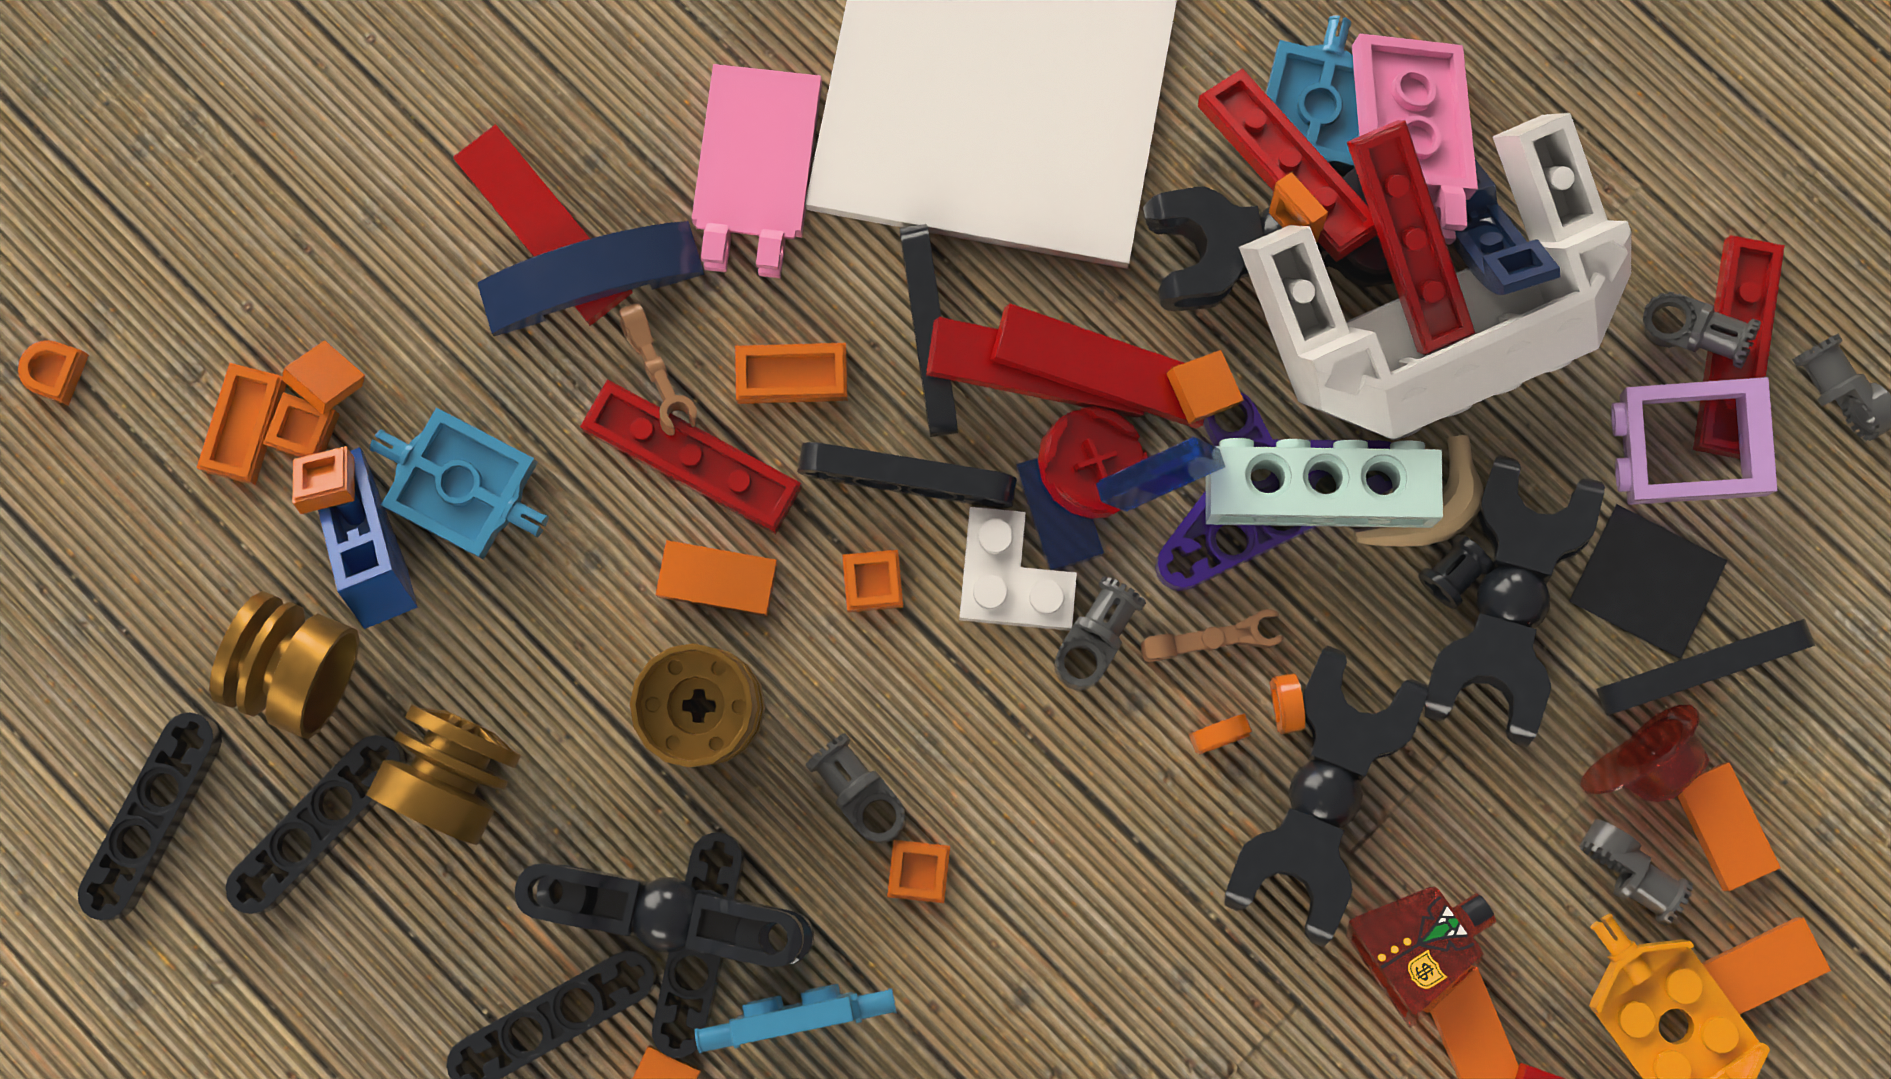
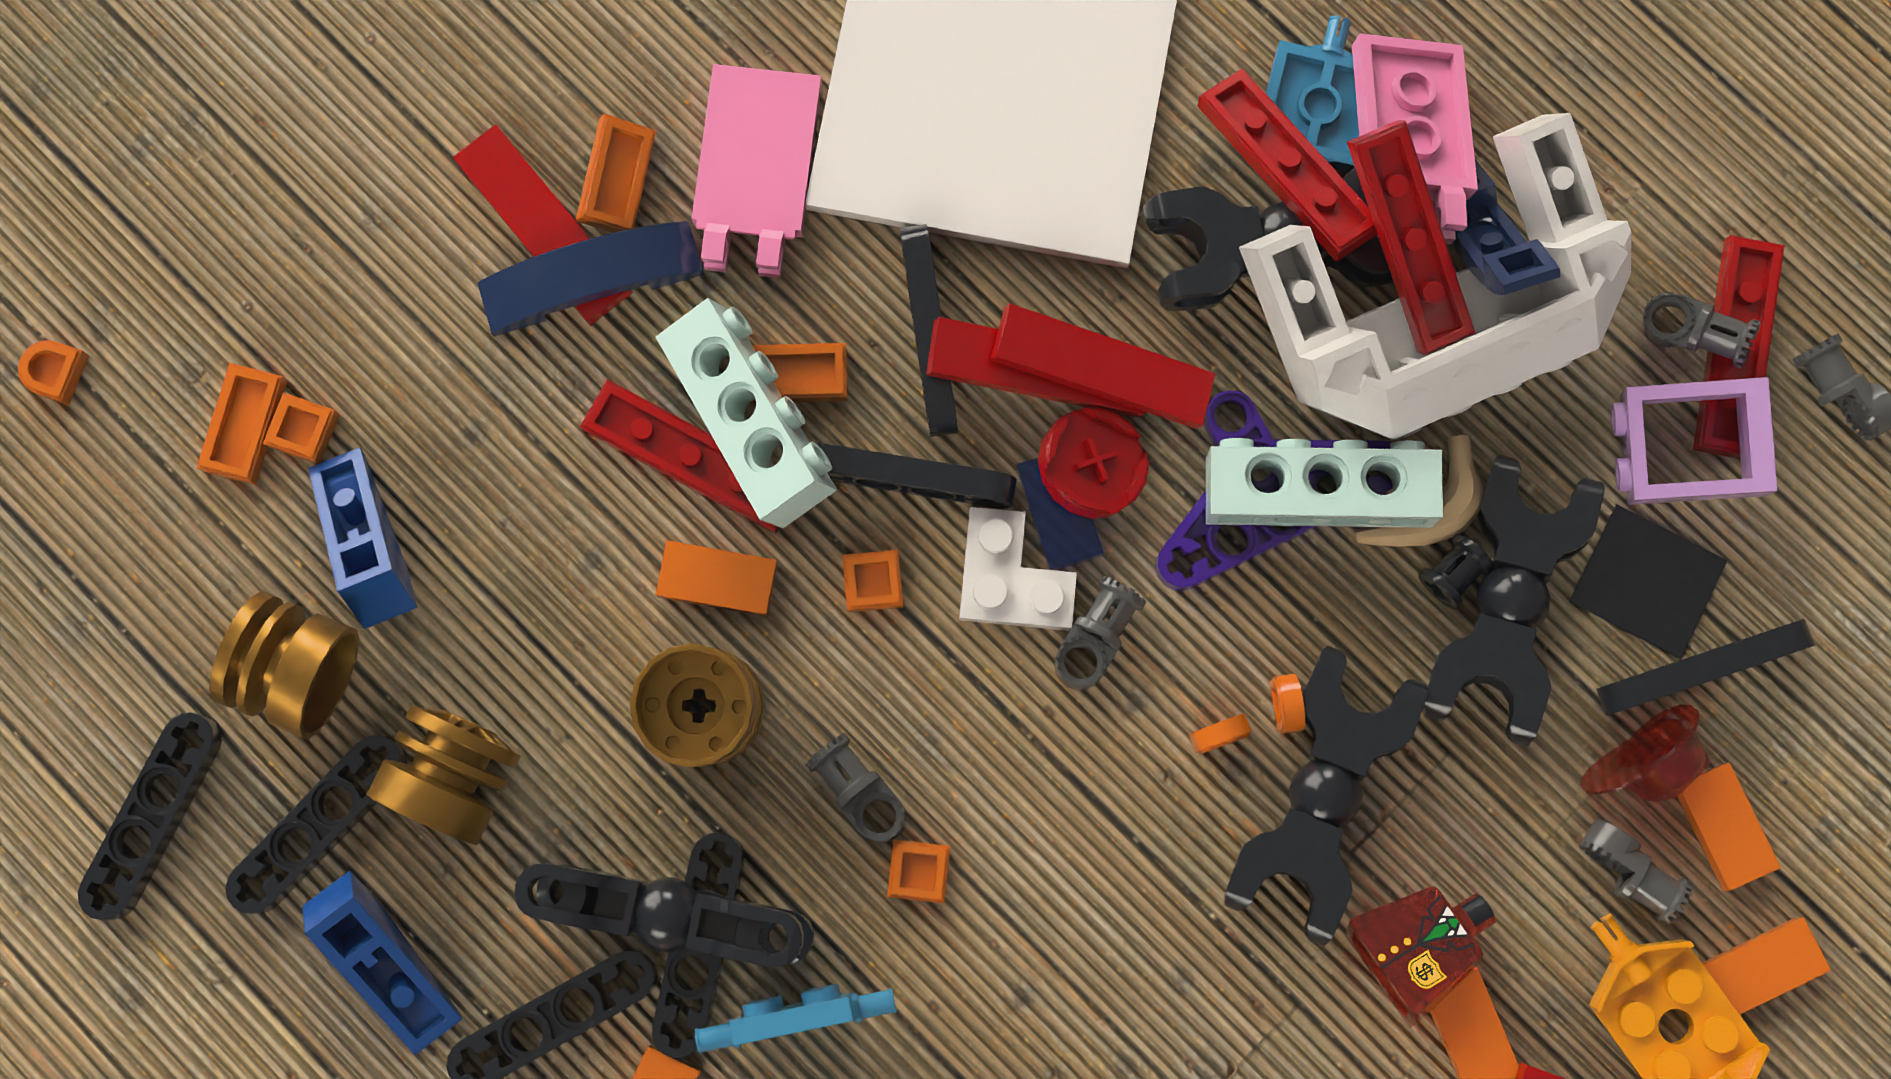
(323, 377): orange tile -> none
(323, 480): orange tile -> none
(378, 962): none -> blue slope
(459, 483): dark azure plate -> none
(615, 174): none -> orange tile
(638, 334): medium nougat piece -> none
(695, 351): none -> light aqua brick
(1160, 474): clear blue tile -> none
(1205, 386): orange tile -> none
(1243, 633): medium nougat piece -> none
(1296, 206): orange tile -> none

